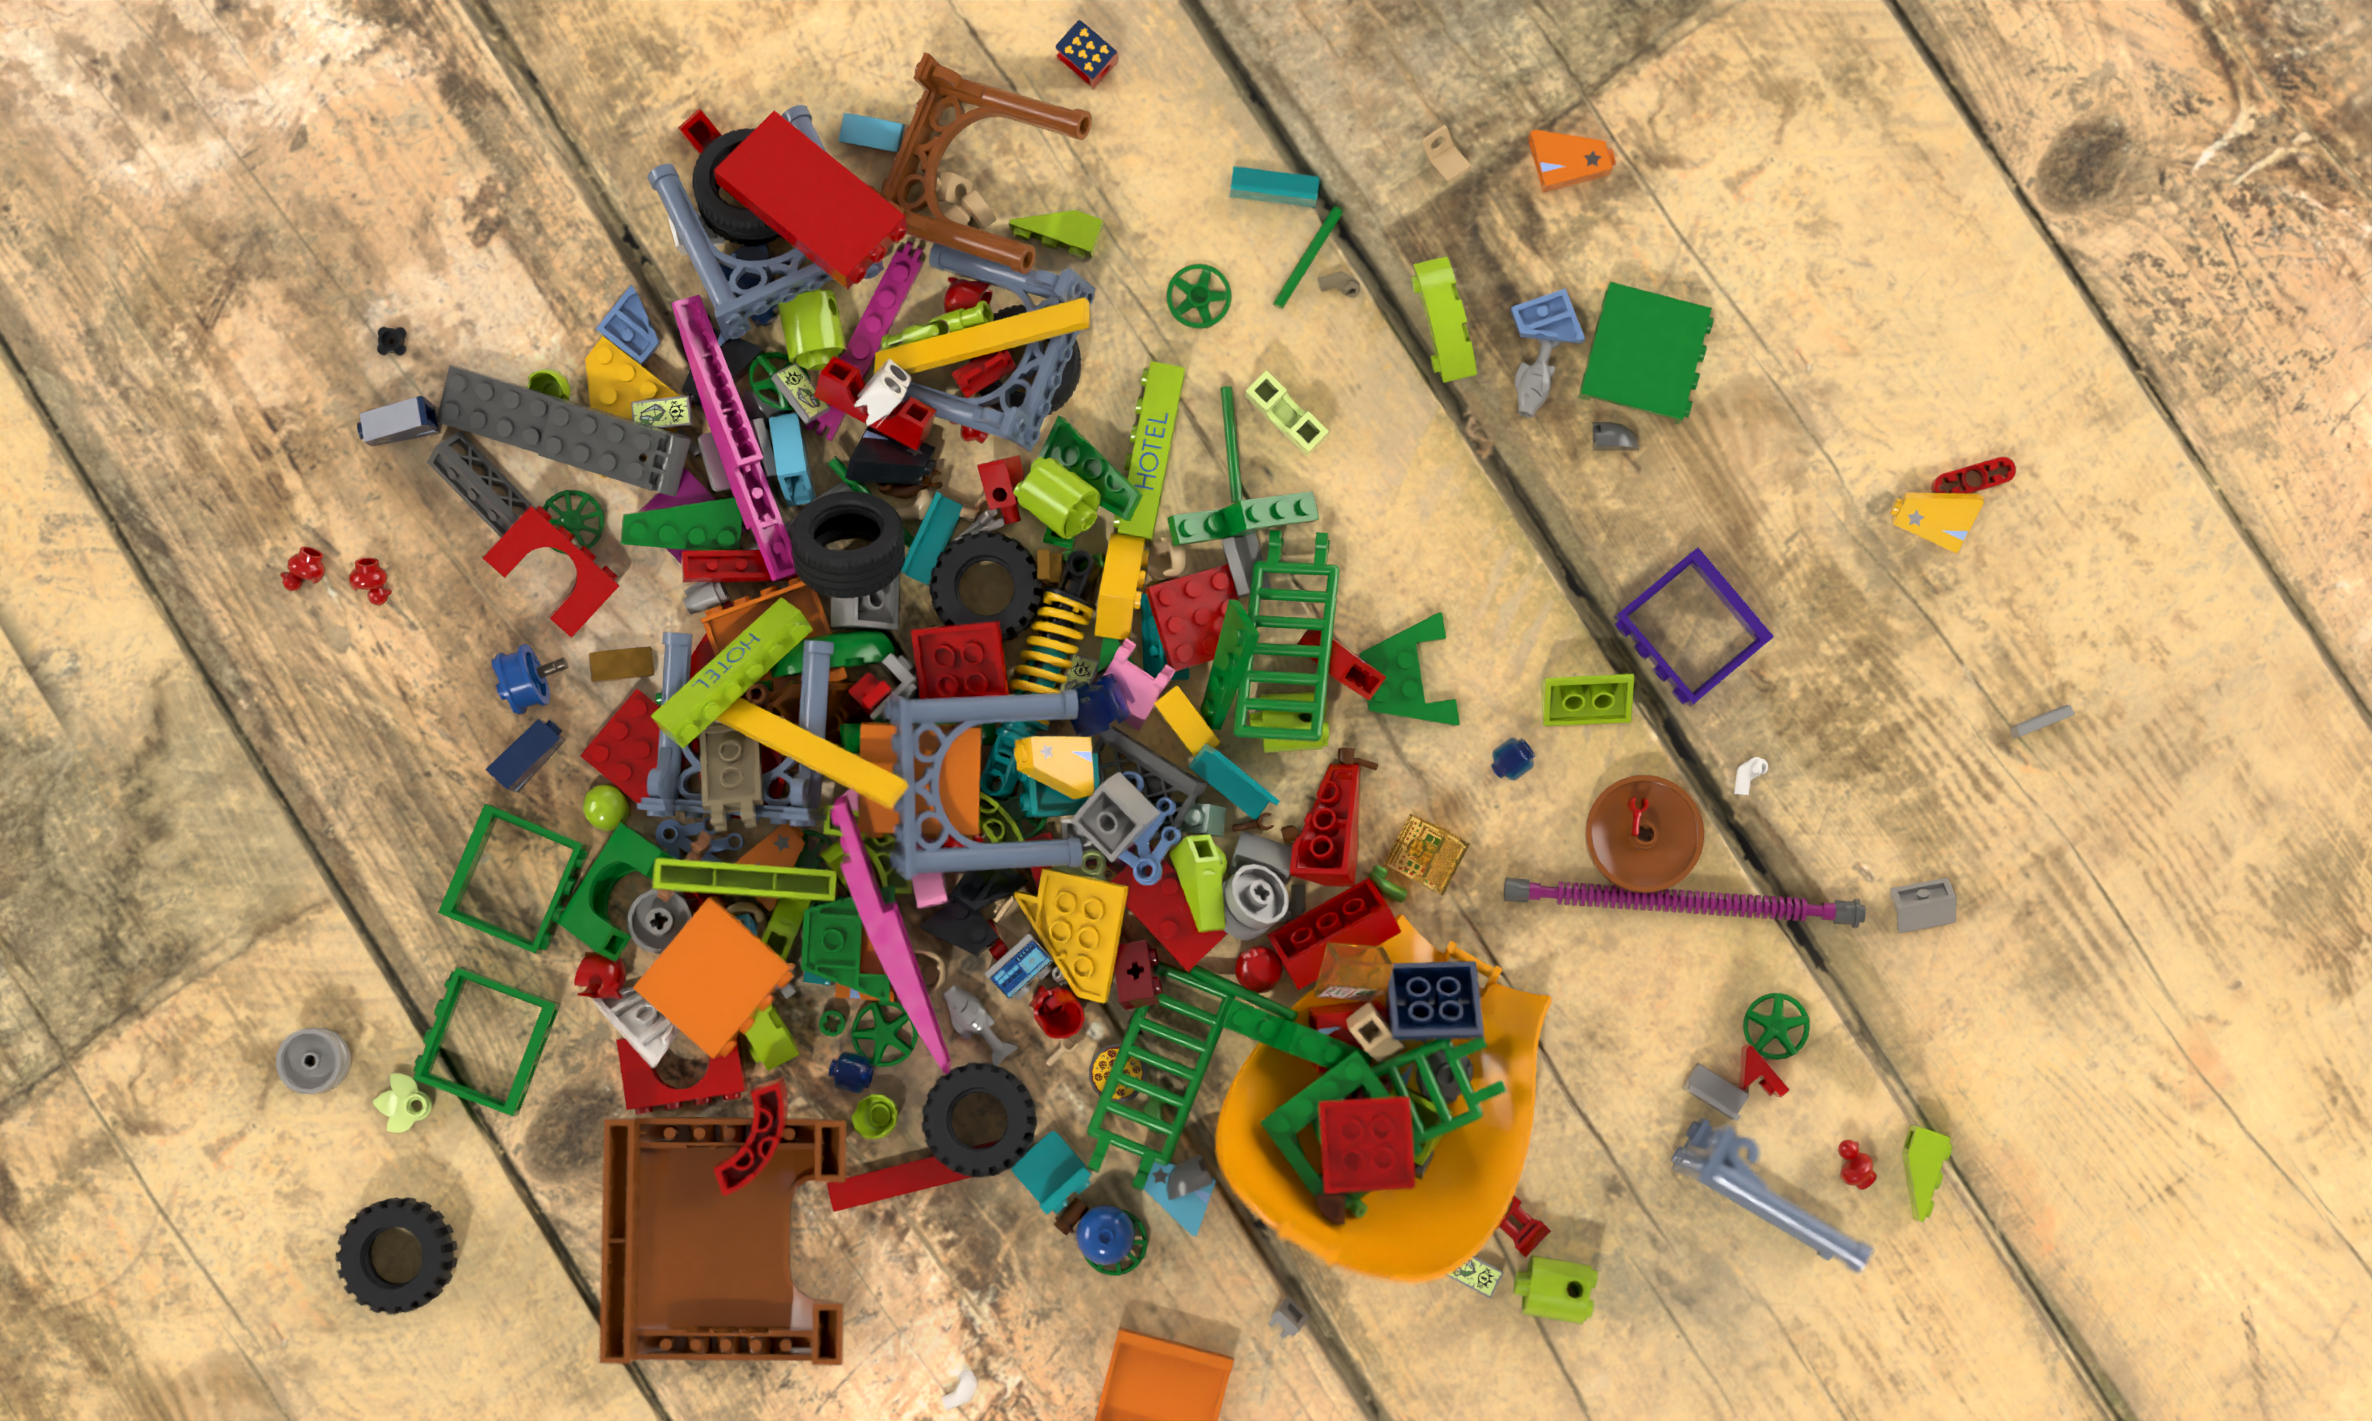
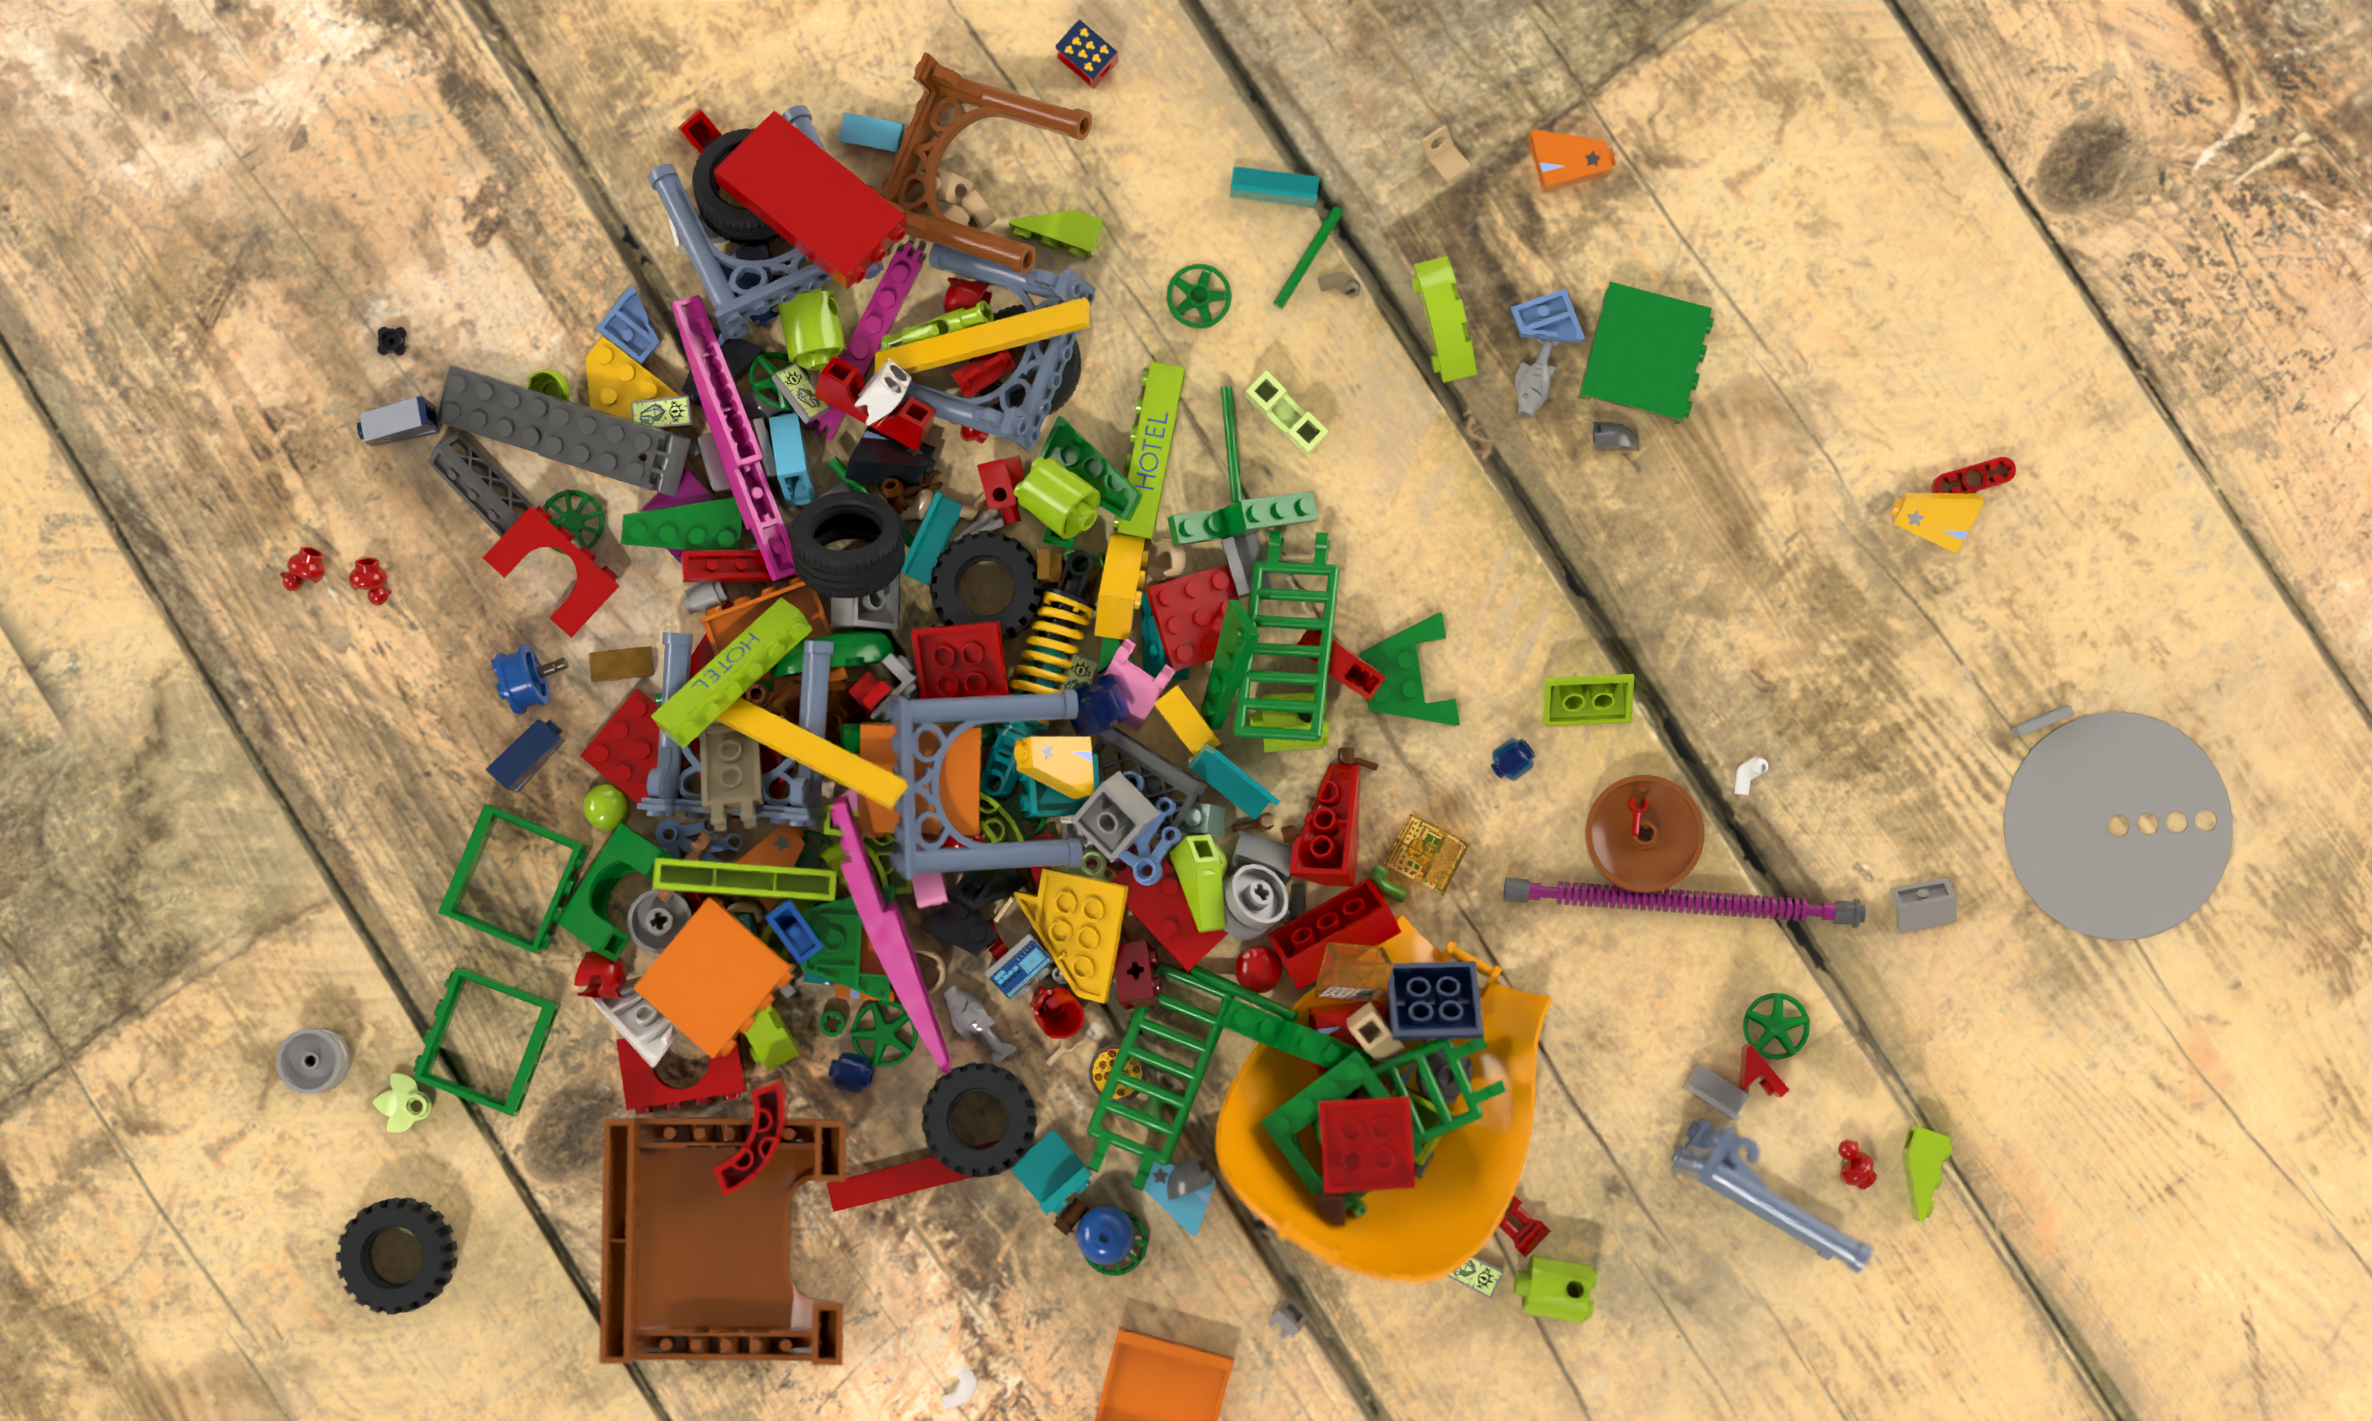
(794, 931): none -> blue slope
(875, 1117): lime hair -> none
(893, 492): none -> reddish brown pin
(1729, 598): dark purple window -> none
(2062, 837): none -> light grey piece

